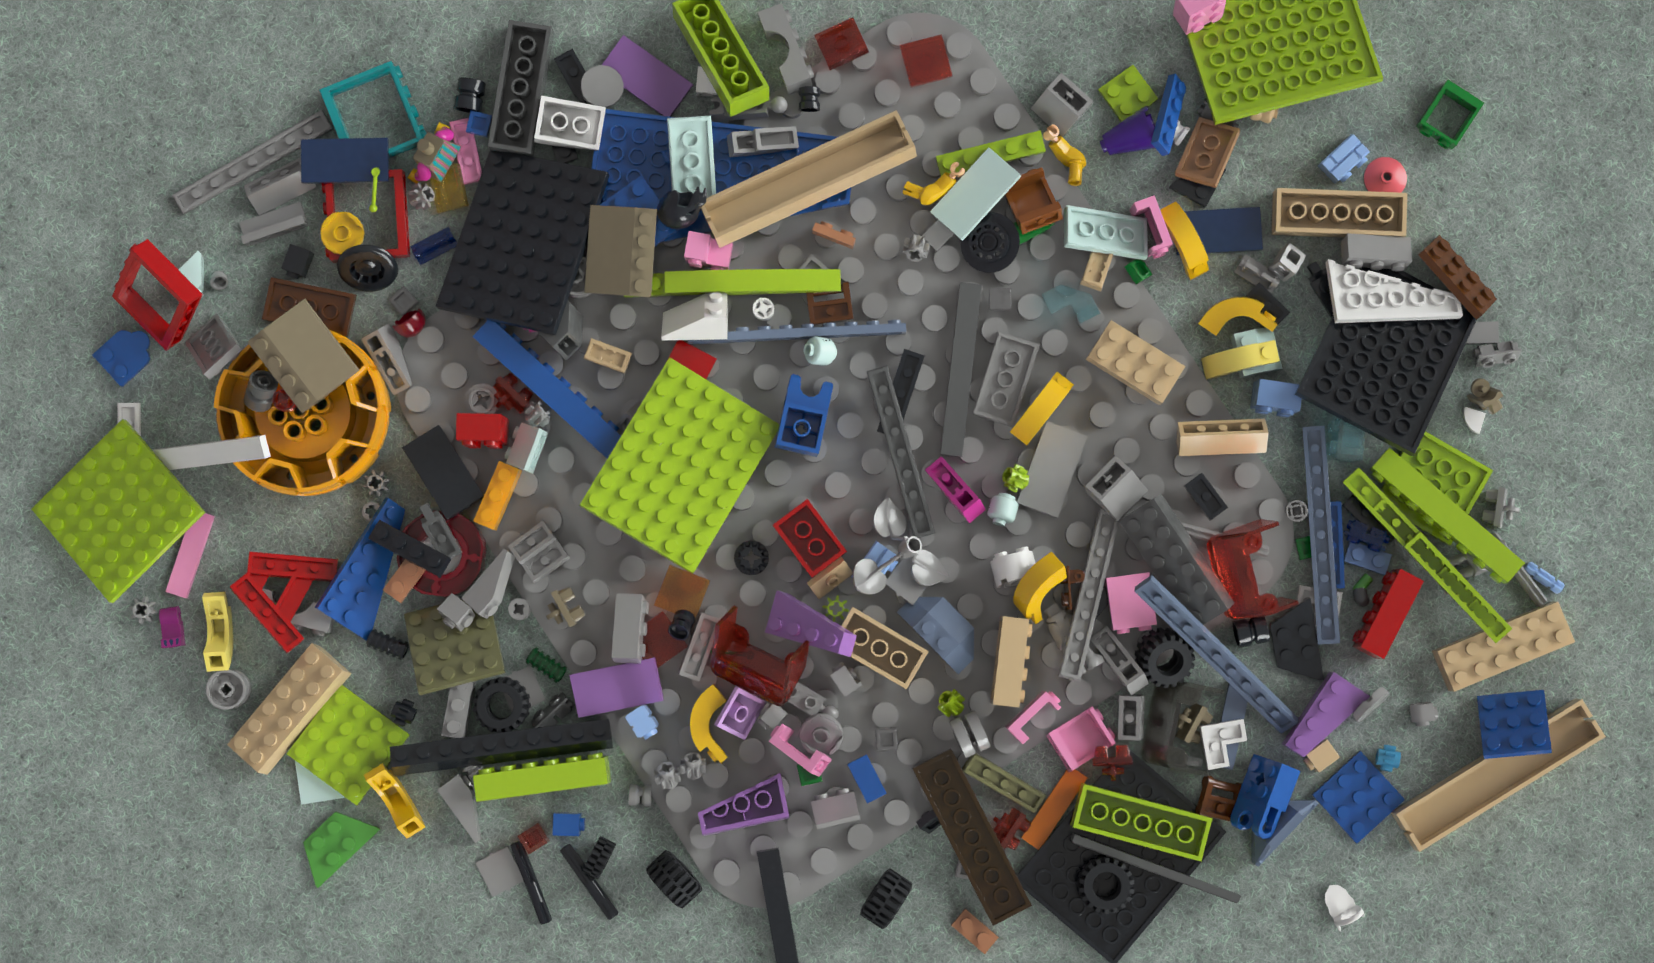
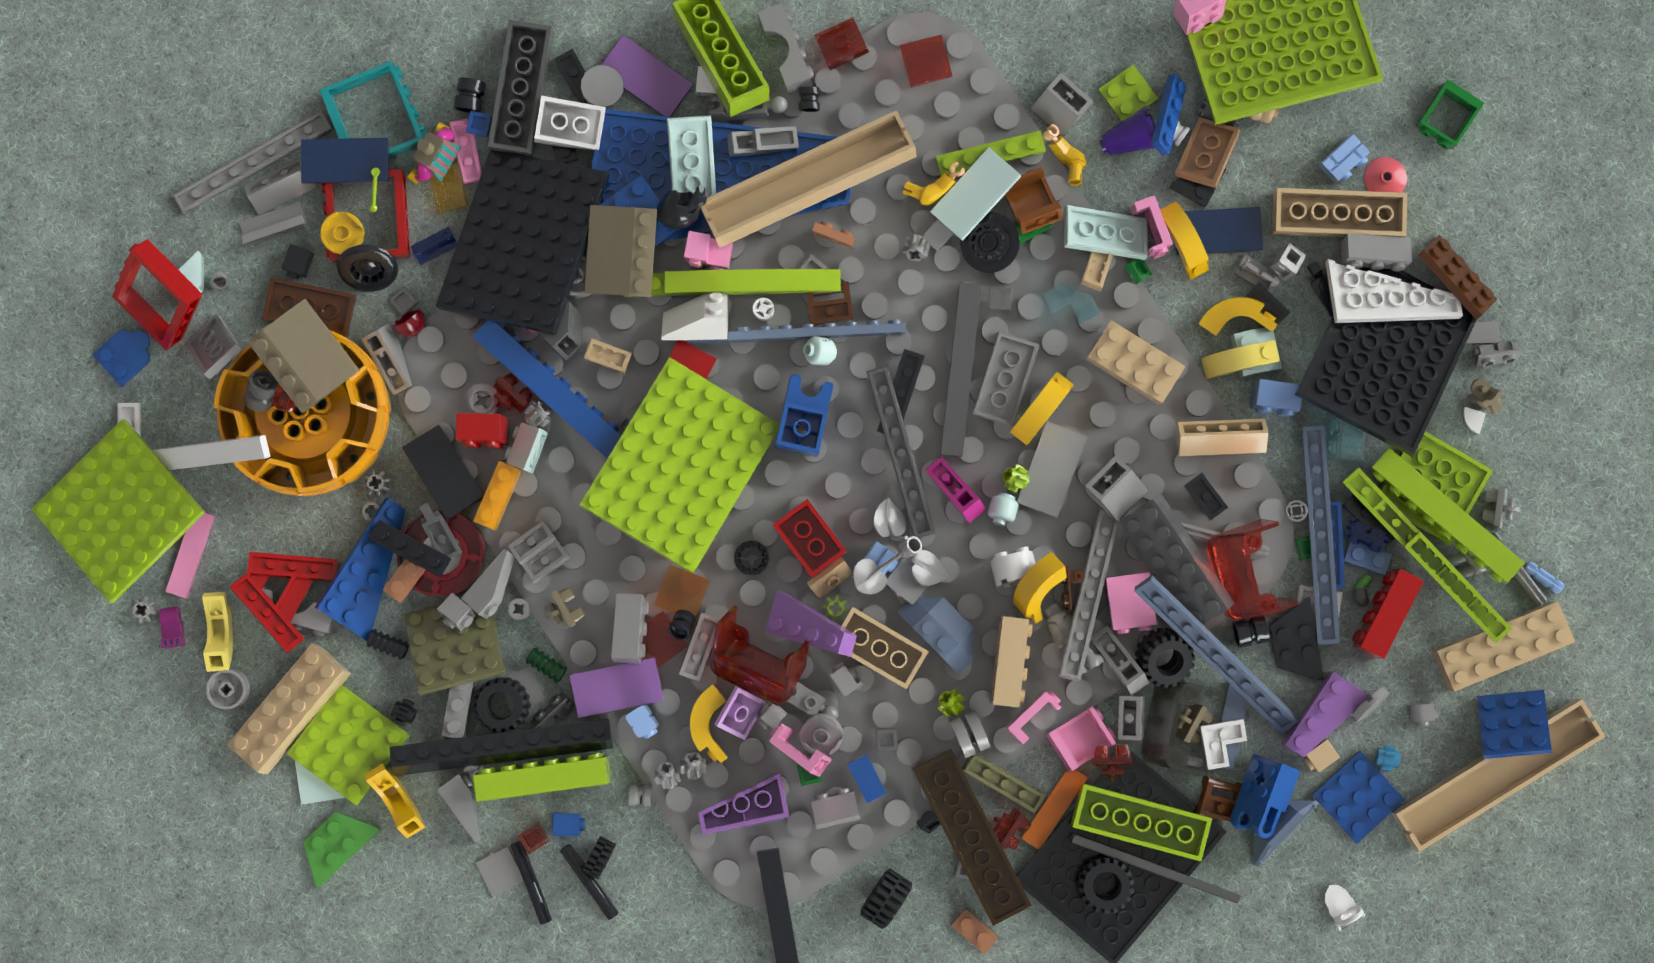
(421, 196): light grey gear -> none
(674, 879): black tyre -> none

